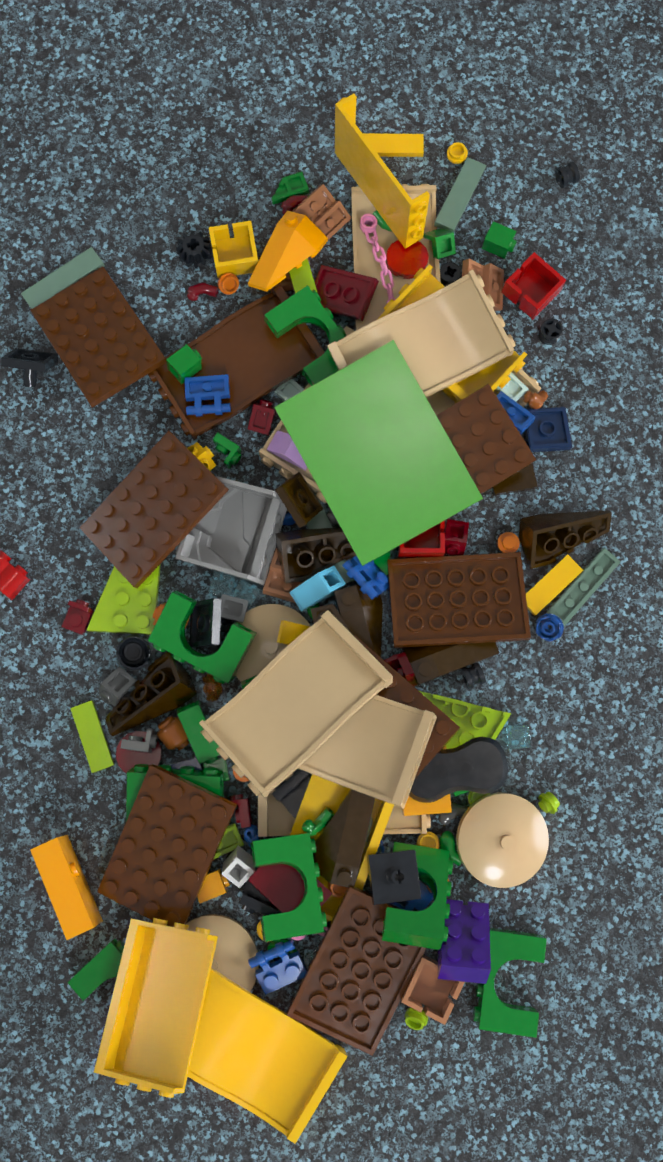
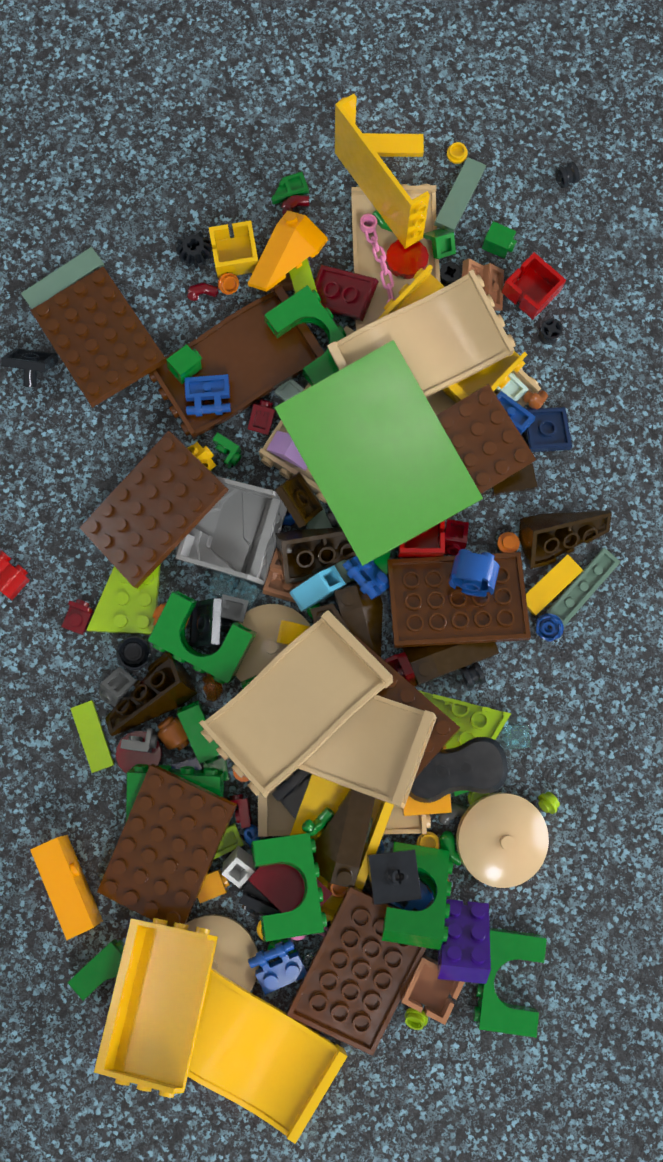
(324, 211): nougat slope -> none
(474, 573): none -> blue brick

